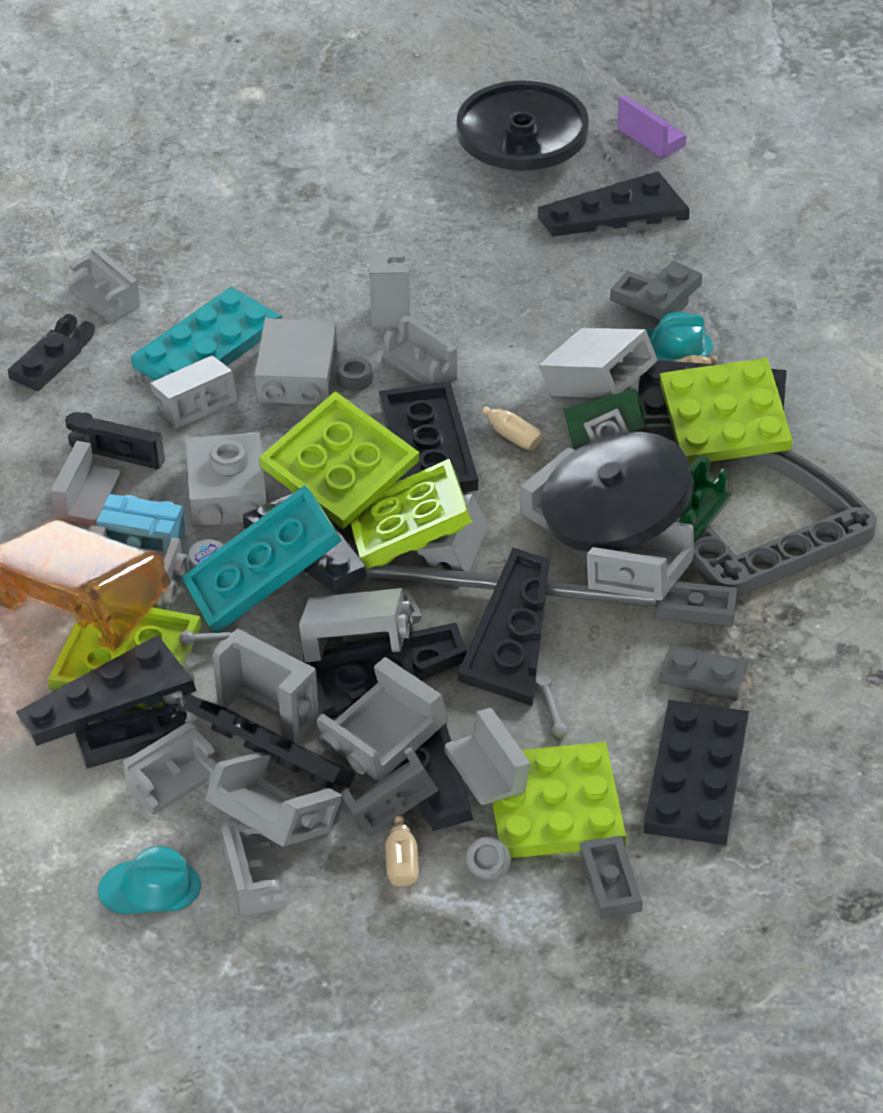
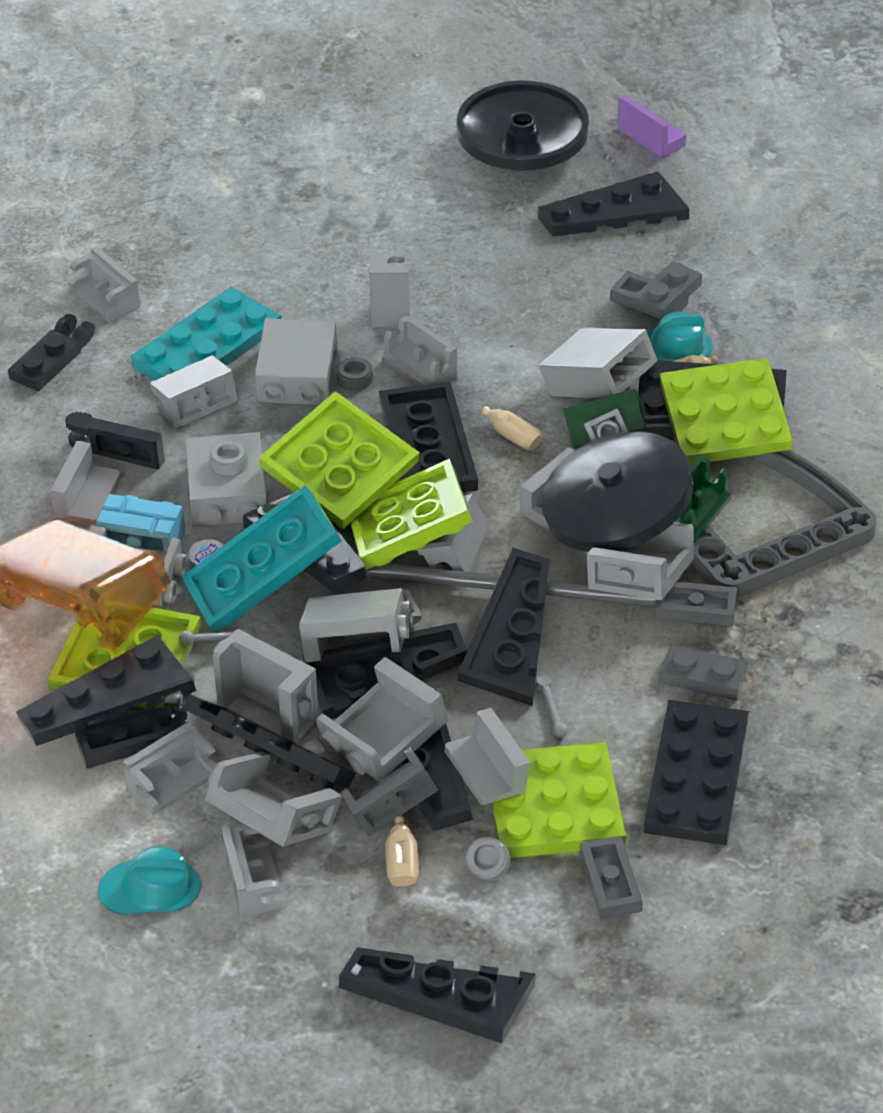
(457, 997): none -> black wing

